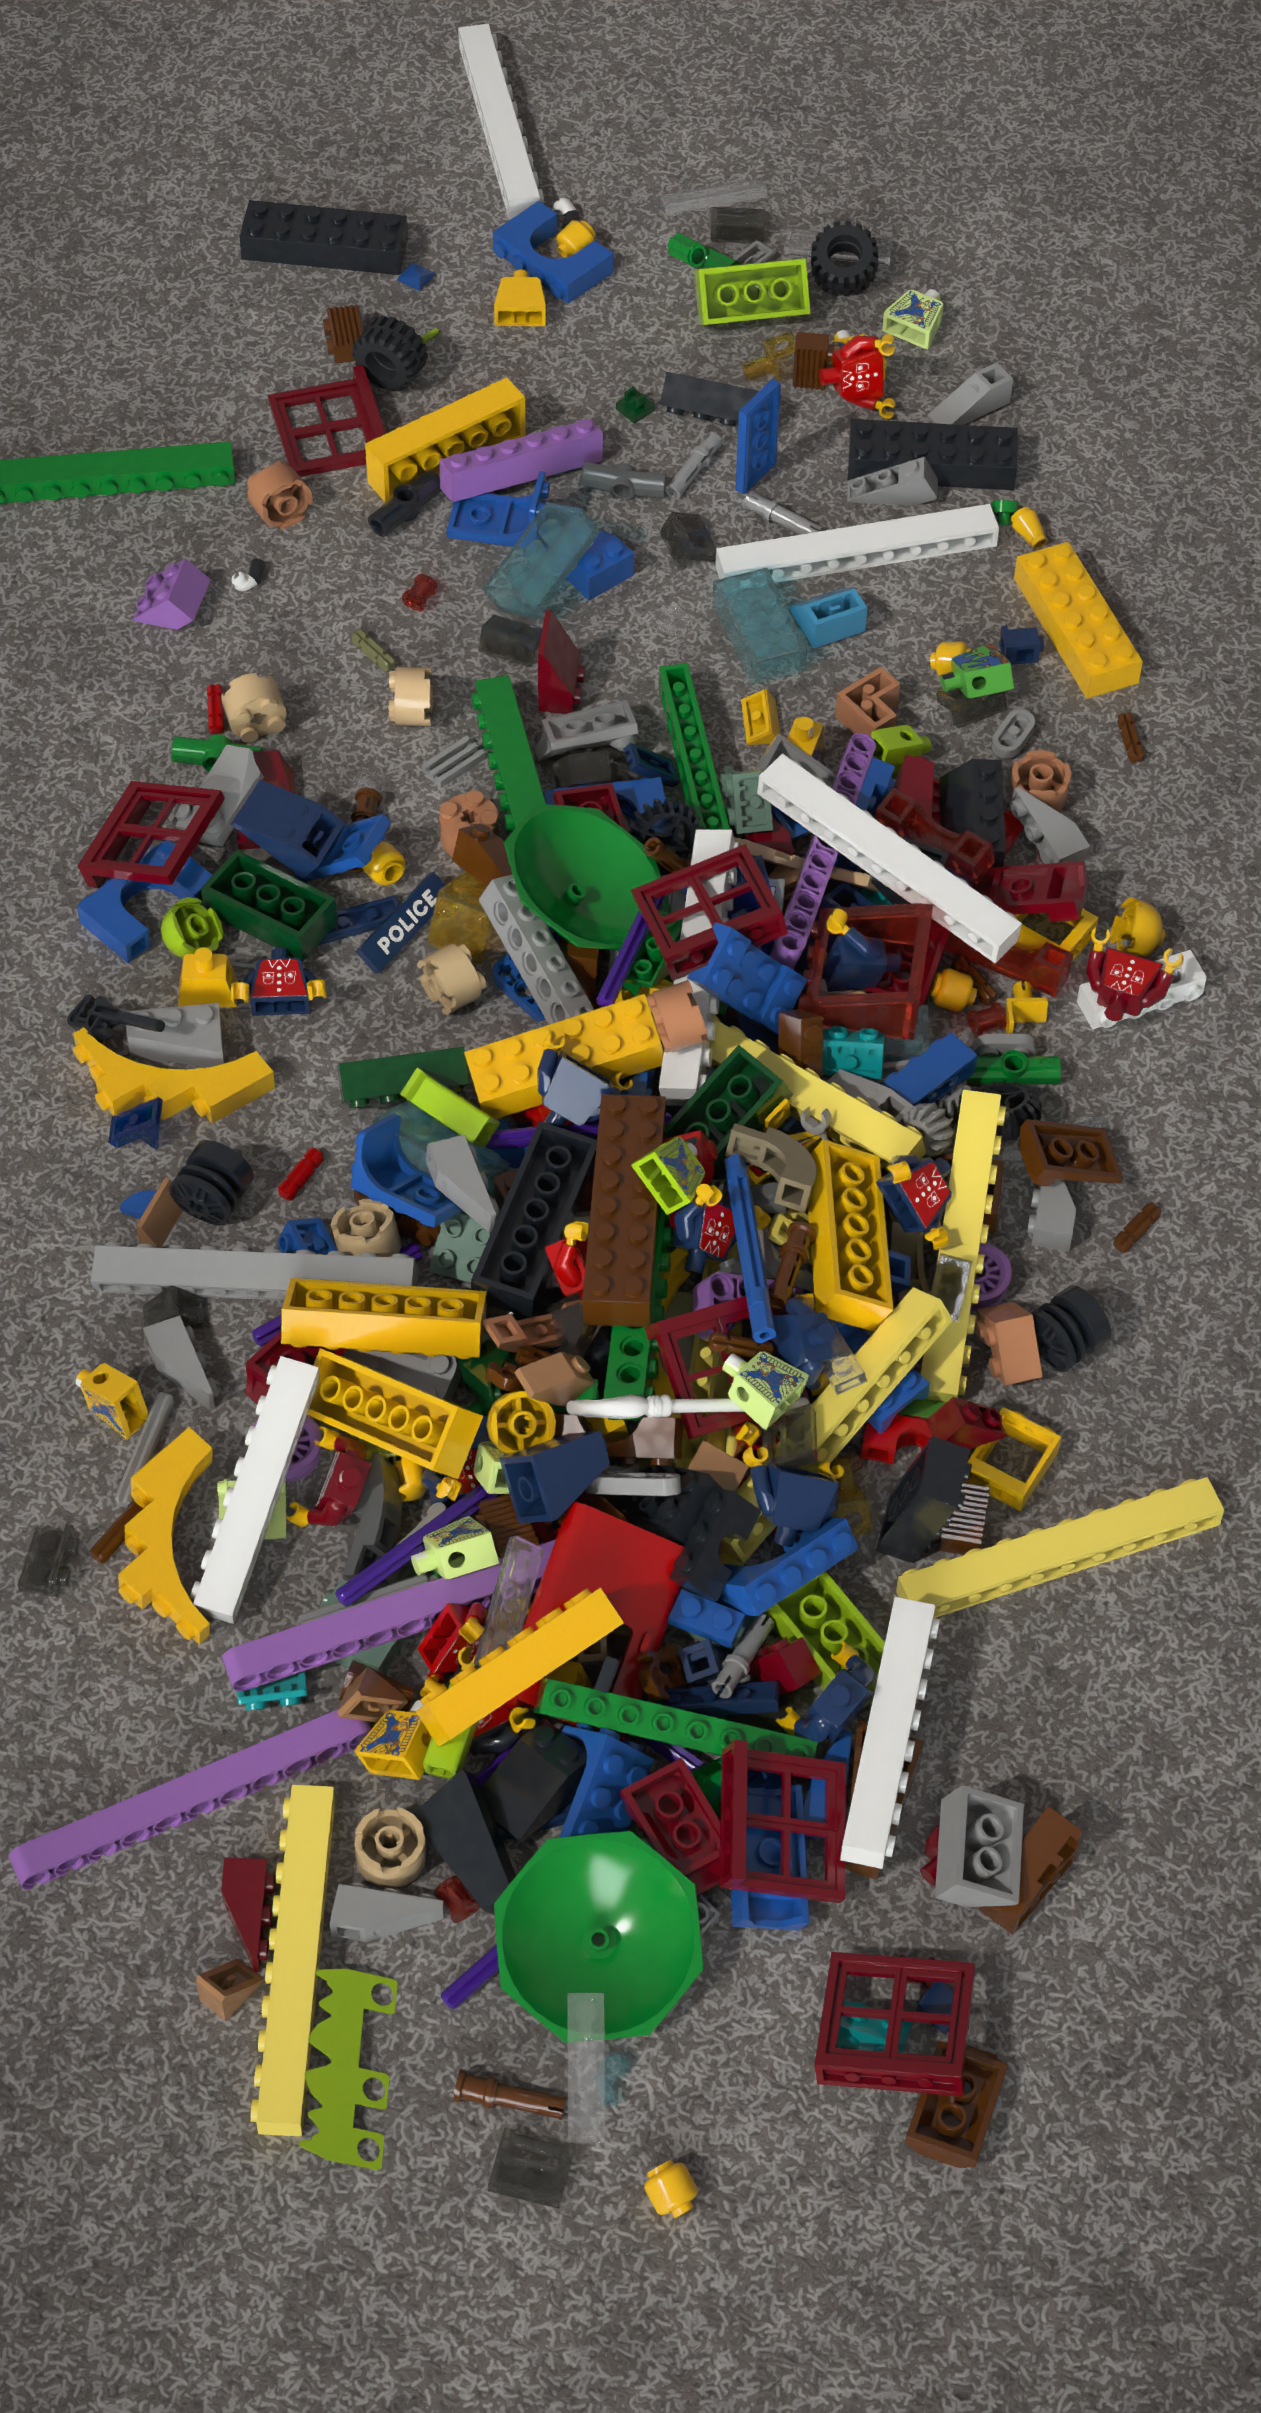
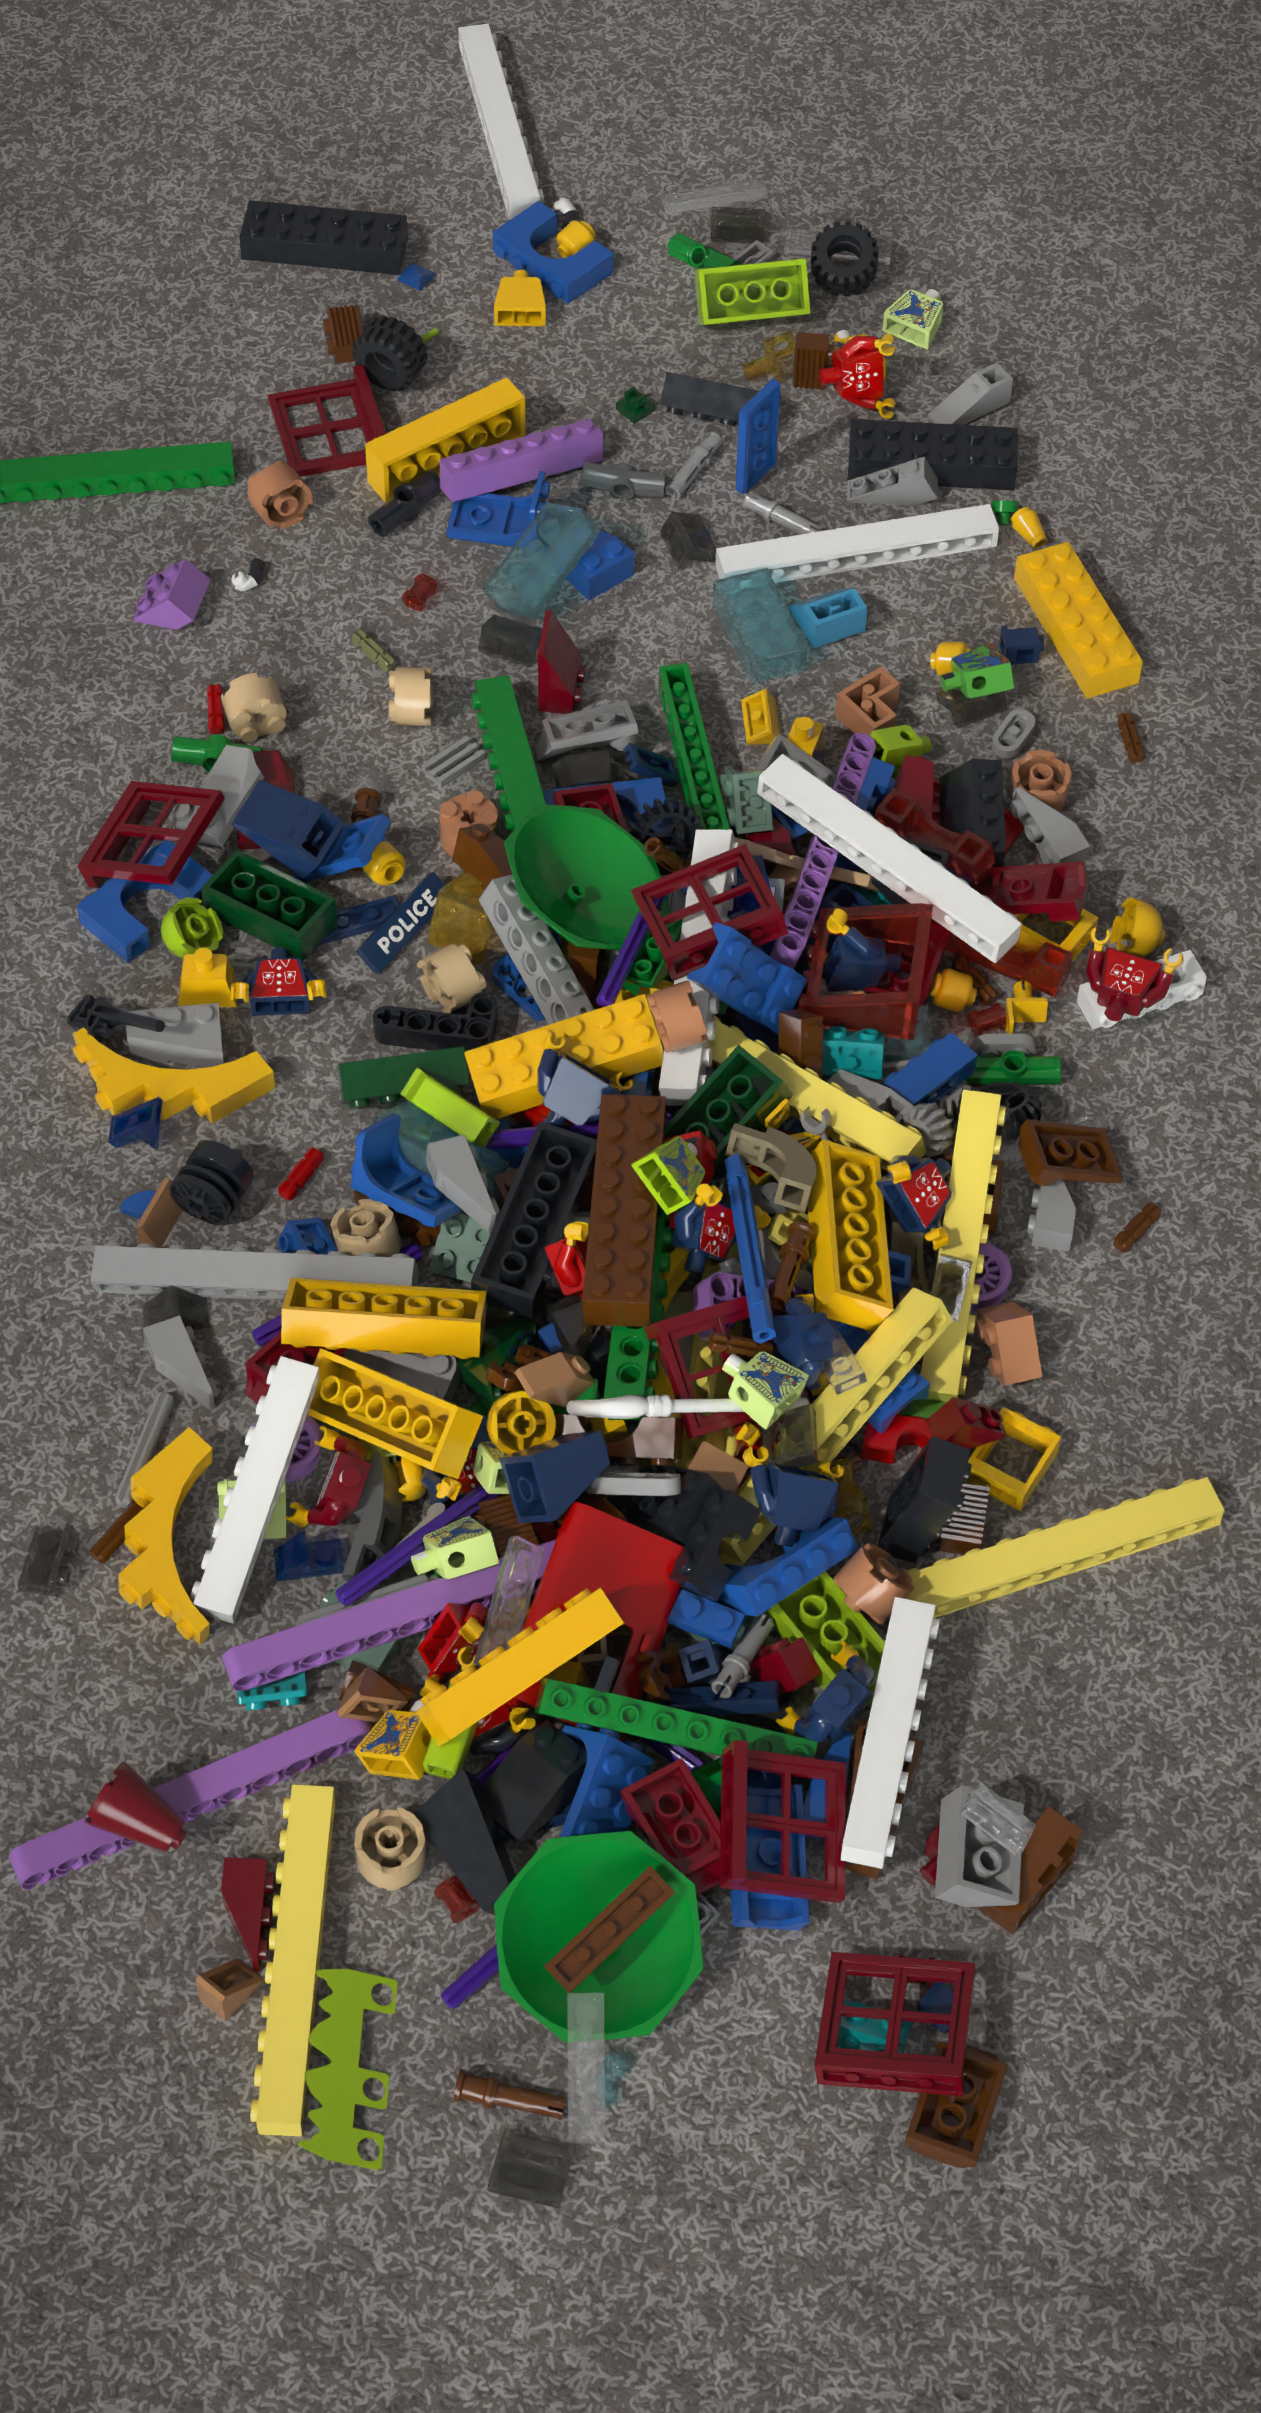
(114, 1398): yellow torso -> none
(136, 1812): none -> dark red cone
(304, 1560): none -> clear blue slope
(373, 1914): light grey slope -> none
(430, 1028): none -> black beam
(533, 1331): nougat slope -> none
(609, 1929): none -> reddish brown plate
(671, 2188): yellow head -> none
(873, 1582): none -> nougat brick
(996, 1823): none -> clear tile
(1070, 1328): black wheel -> none

